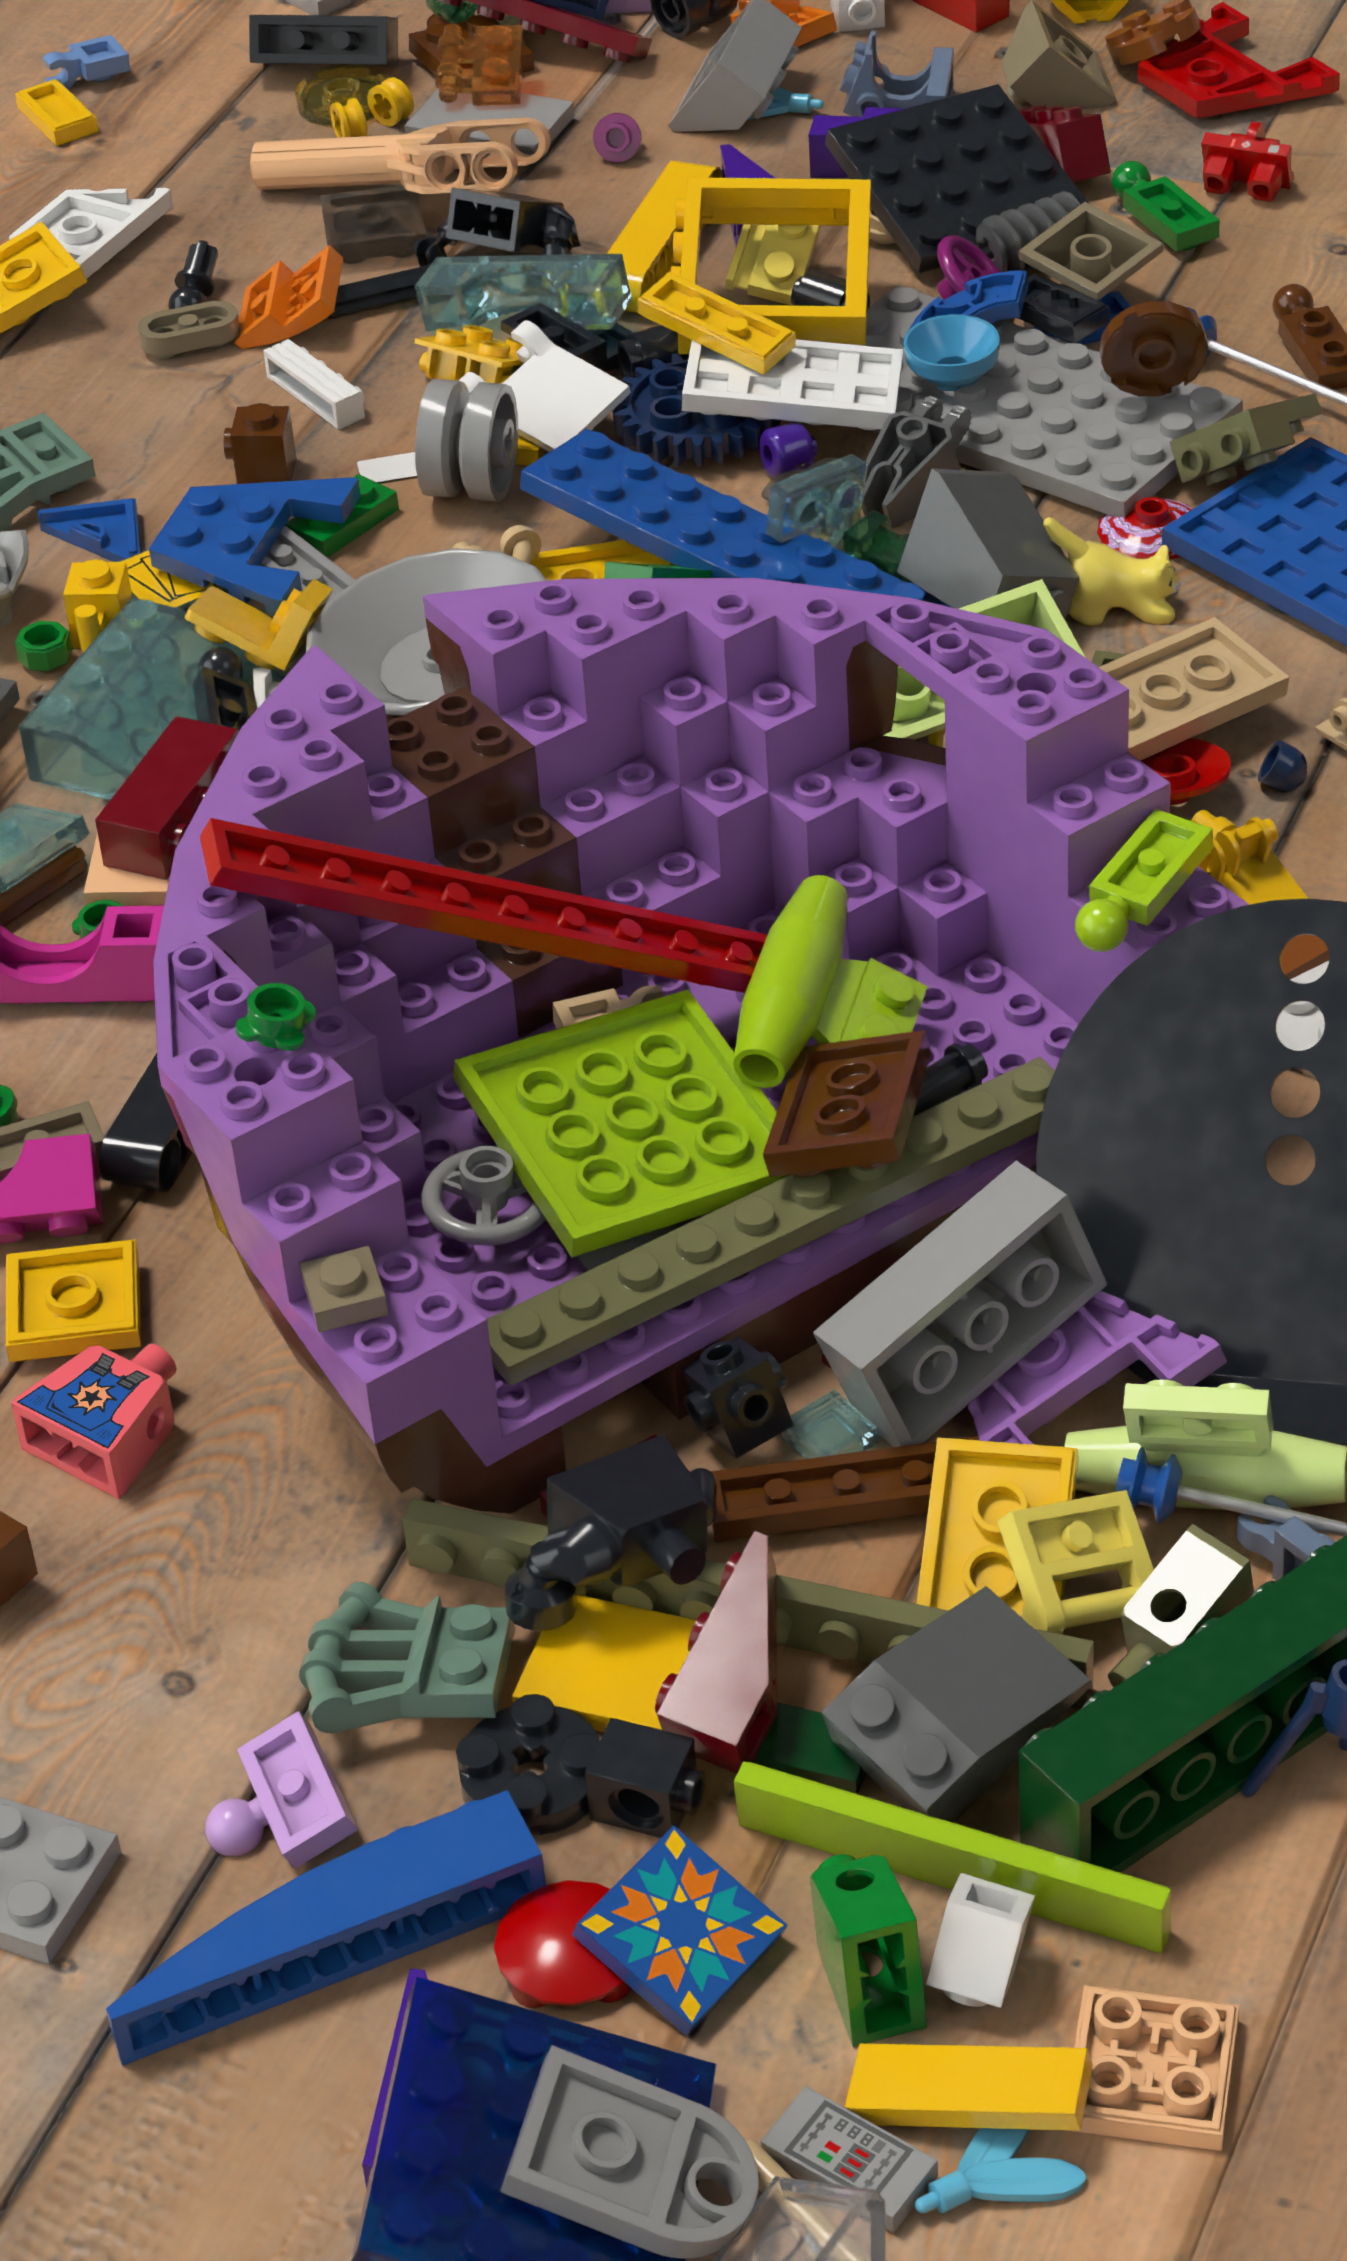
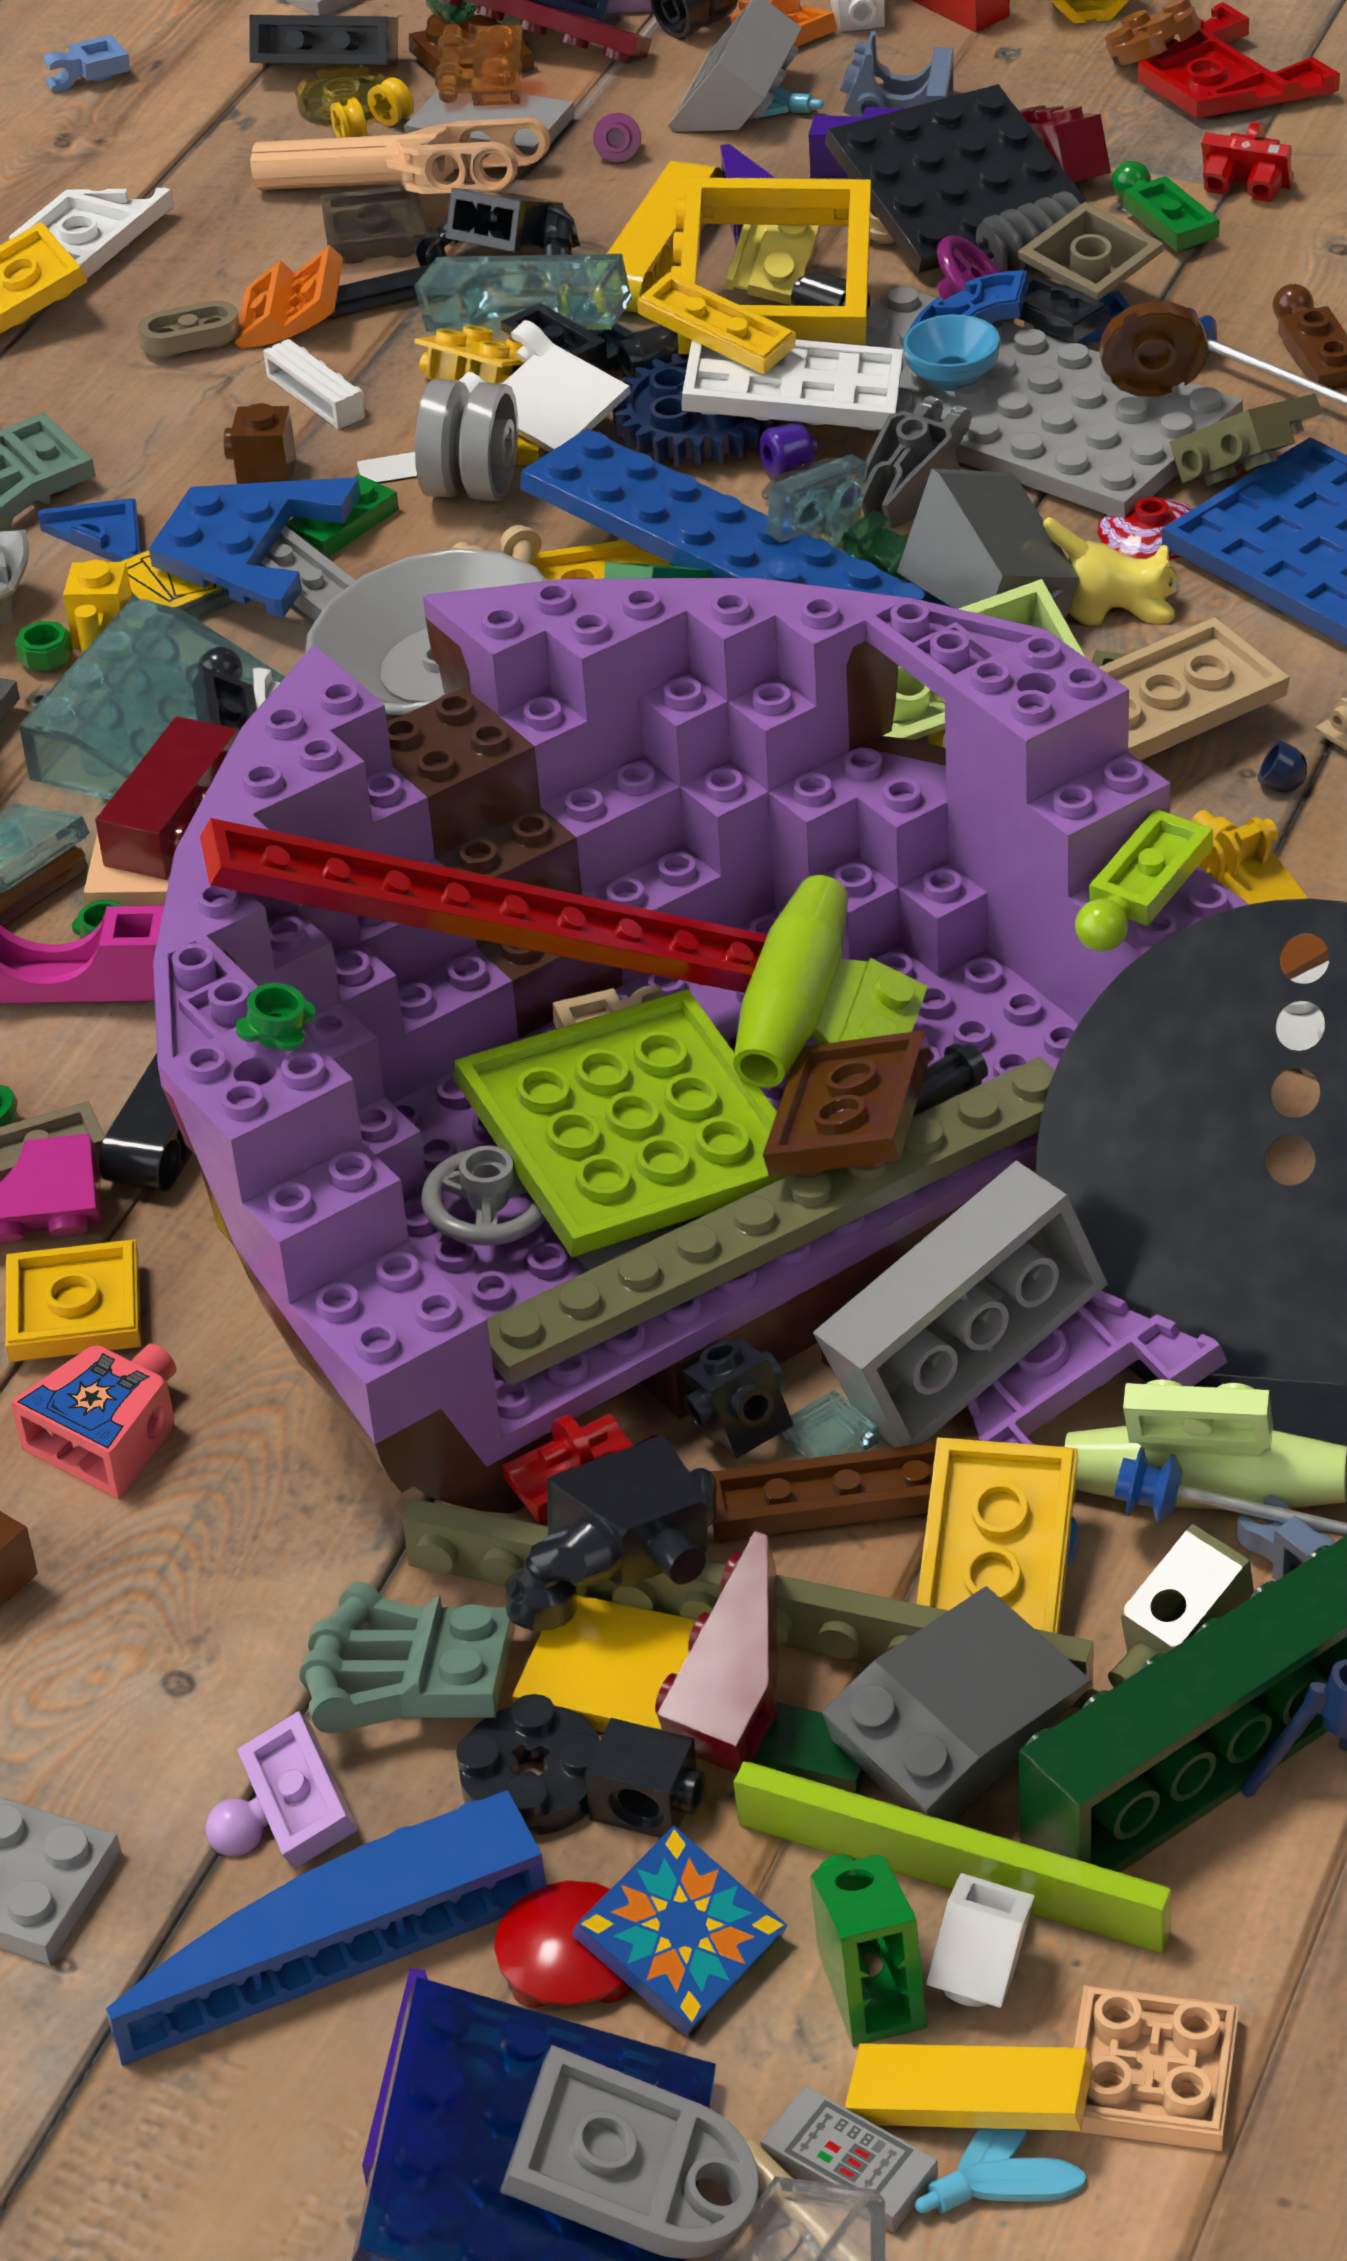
(56, 112): yellow tile -> none
(195, 279): black axle -> none
(266, 639): yellow bracket -> none
(343, 1289): dark tan plate -> none
(569, 1449): none -> red hips
(1053, 65): dark tan slope -> none
(1072, 1542): light yellow plate -> none
(1191, 768): red dish -> none

